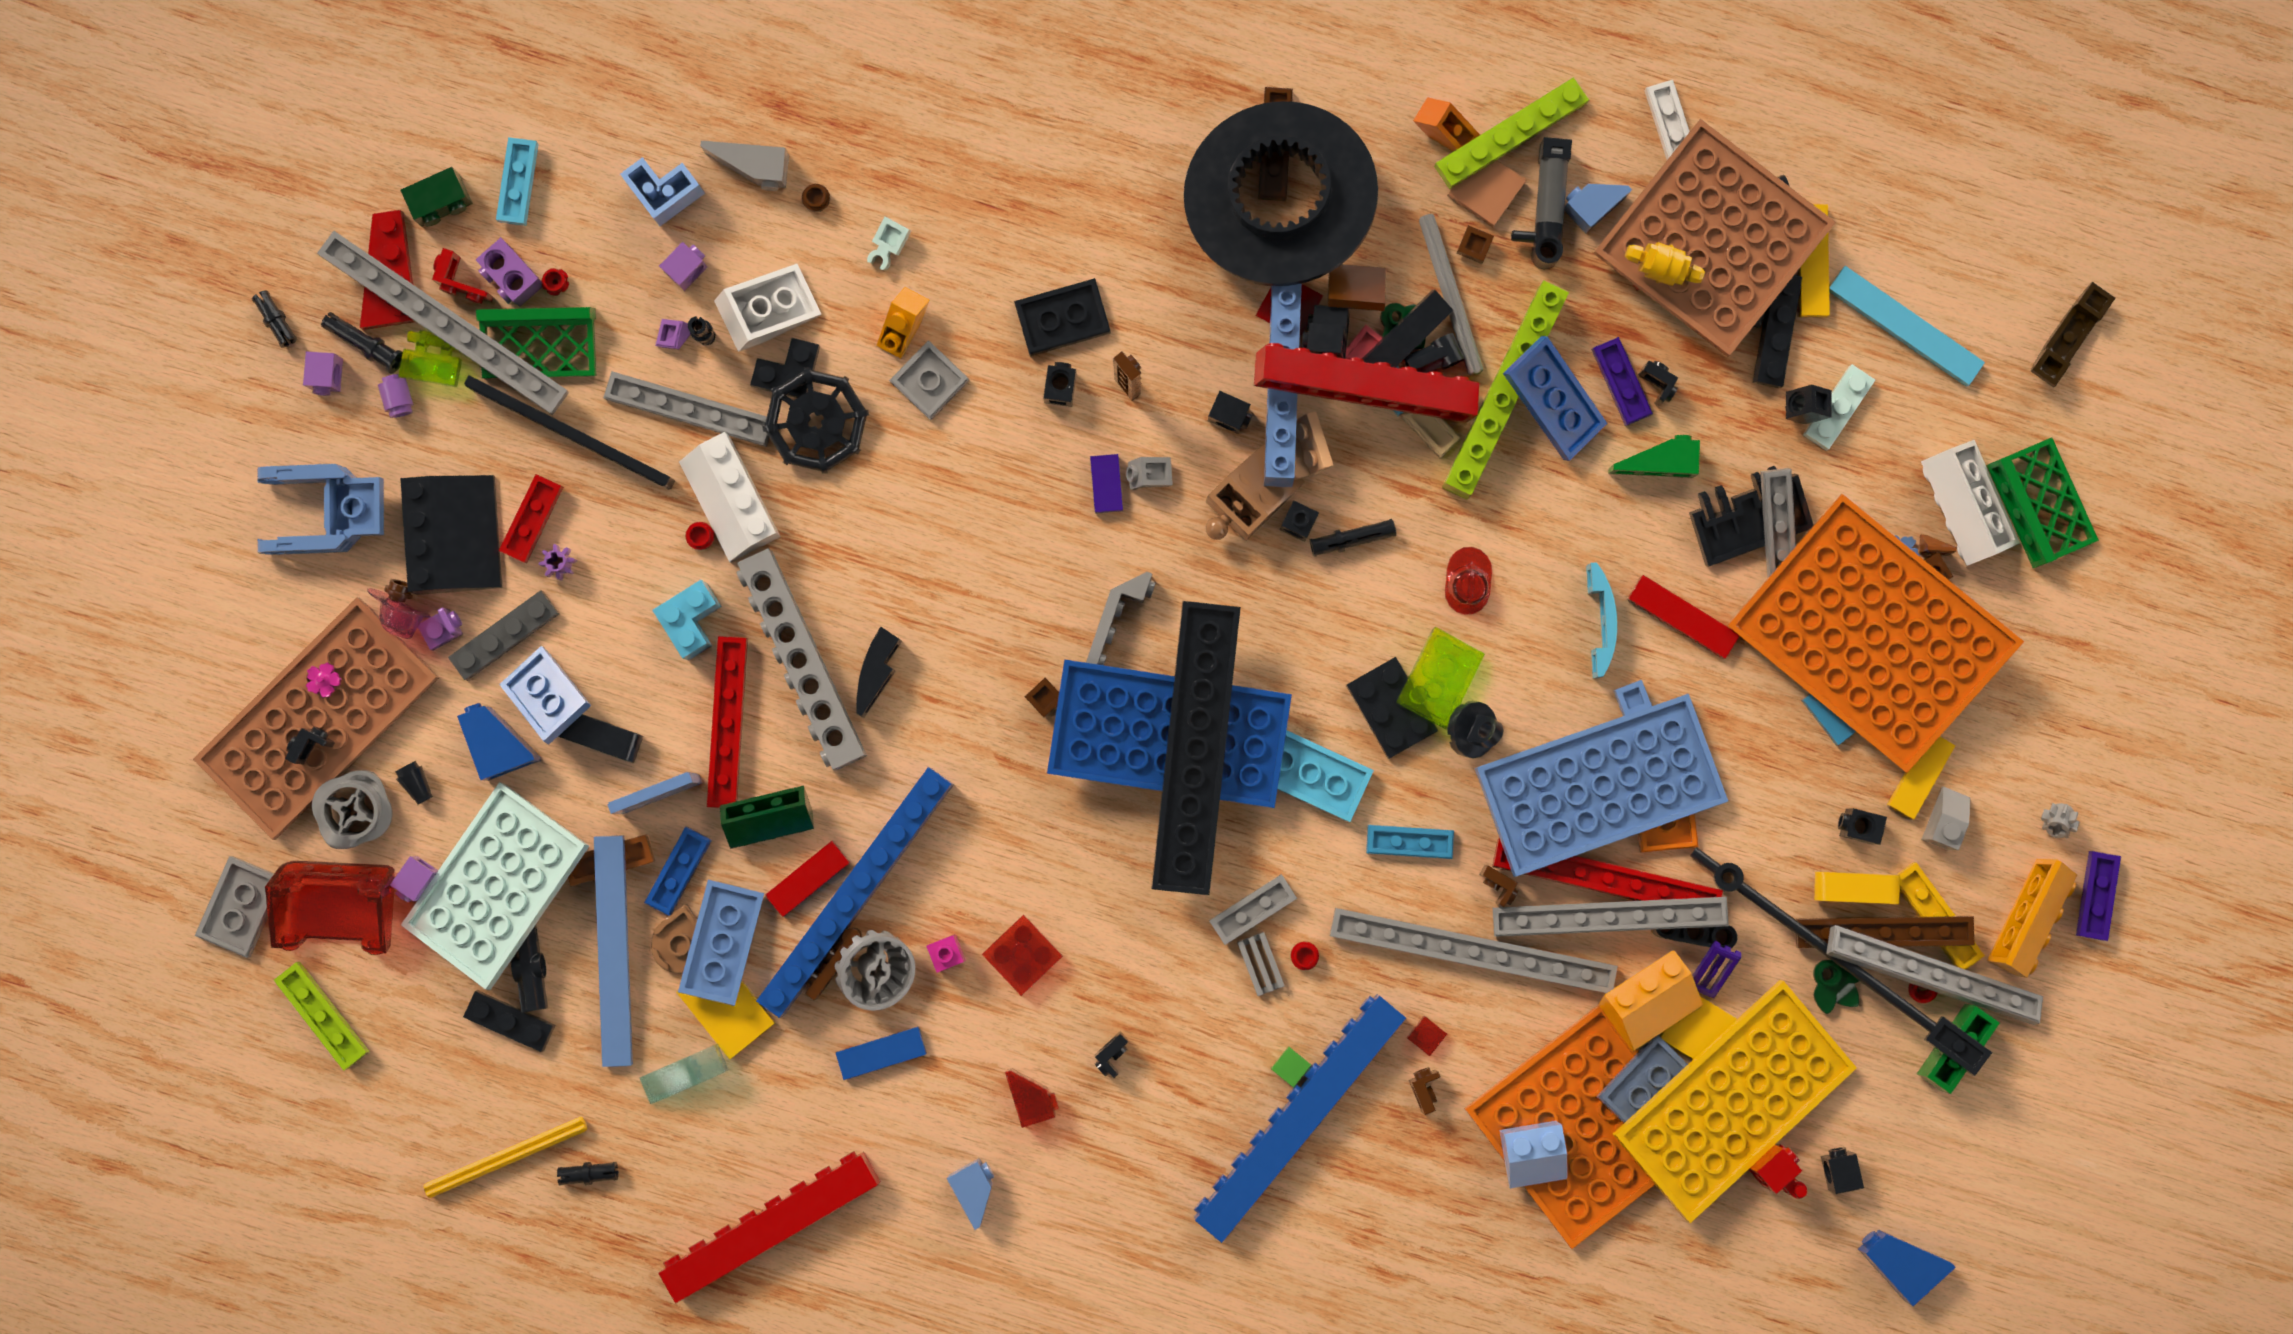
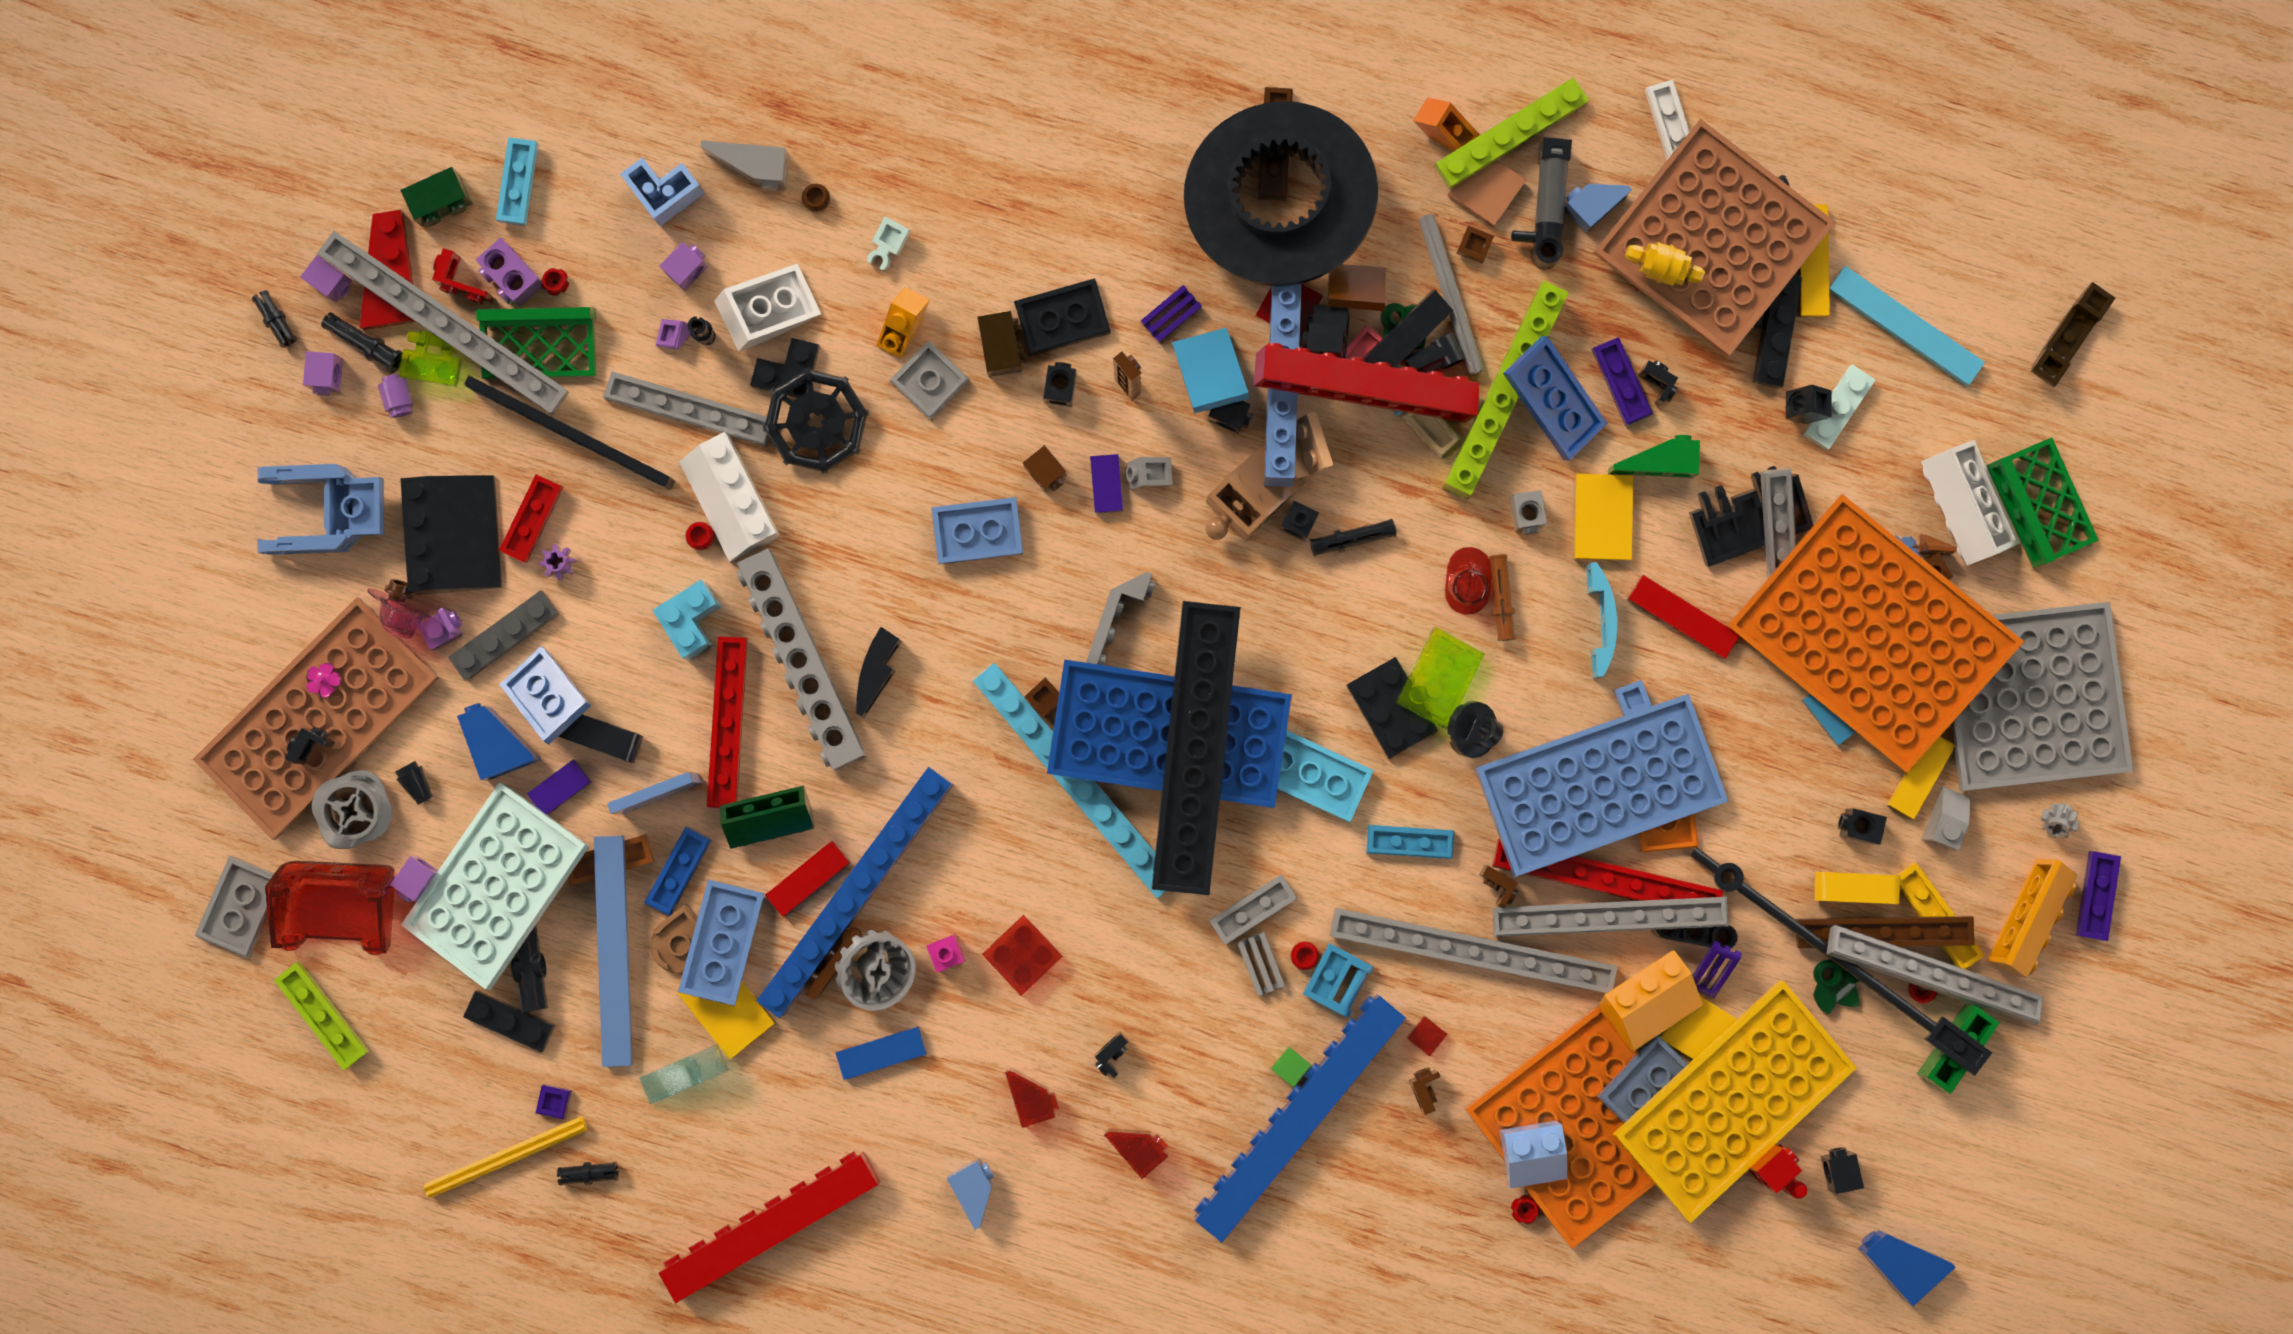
(327, 279): none -> medium lavender brick
(553, 1101): none -> dark purple tile
(559, 787): none -> dark purple tile
(977, 530): none -> medium blue plate
(1000, 344): none -> dark brown brick
(1045, 470): none -> reddish brown brick
(1084, 792): none -> medium azure plate
(1138, 1148): none -> clear red slope
(1189, 298): none -> dark purple tile
(1210, 370): none -> dark azure tile
(1329, 976): none -> dark azure plate
(1504, 631): none -> dark orange pin
(1526, 1217): none -> red plate
(1528, 499): none -> light grey brick
(1603, 517): none -> yellow tile
(2050, 706): none -> light grey plate

